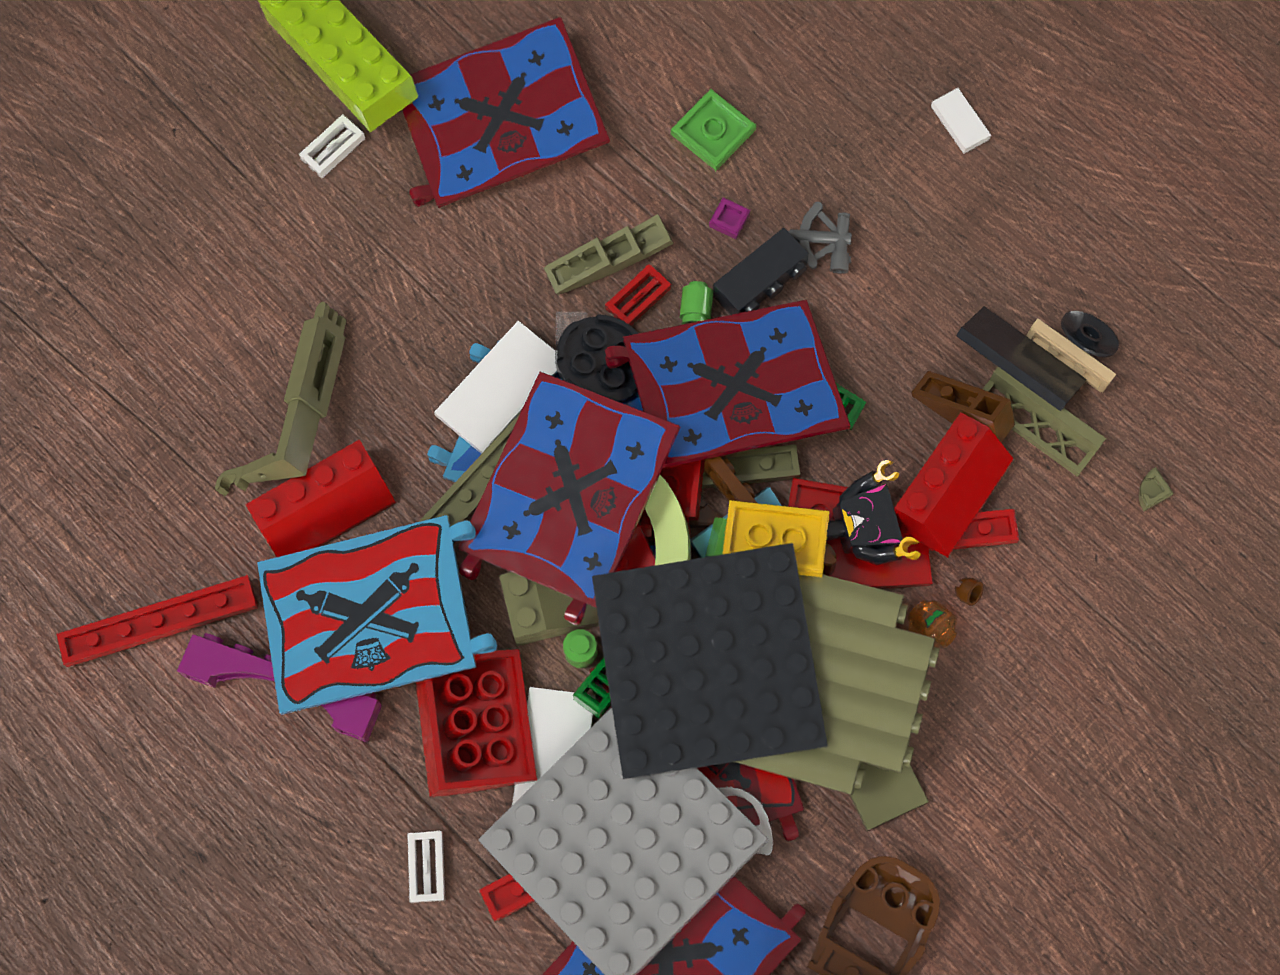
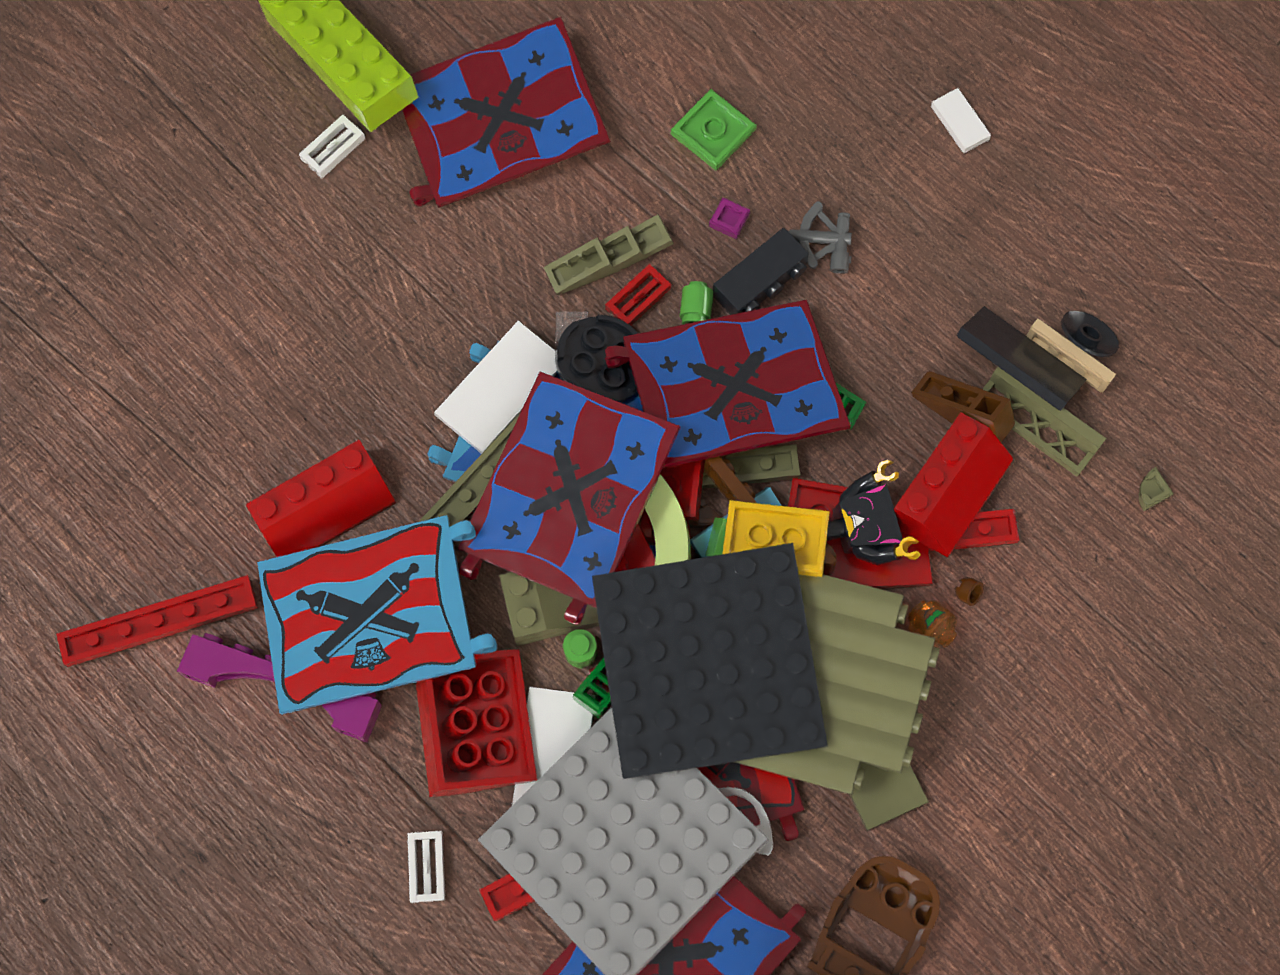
(308, 401): olive hinge -> none

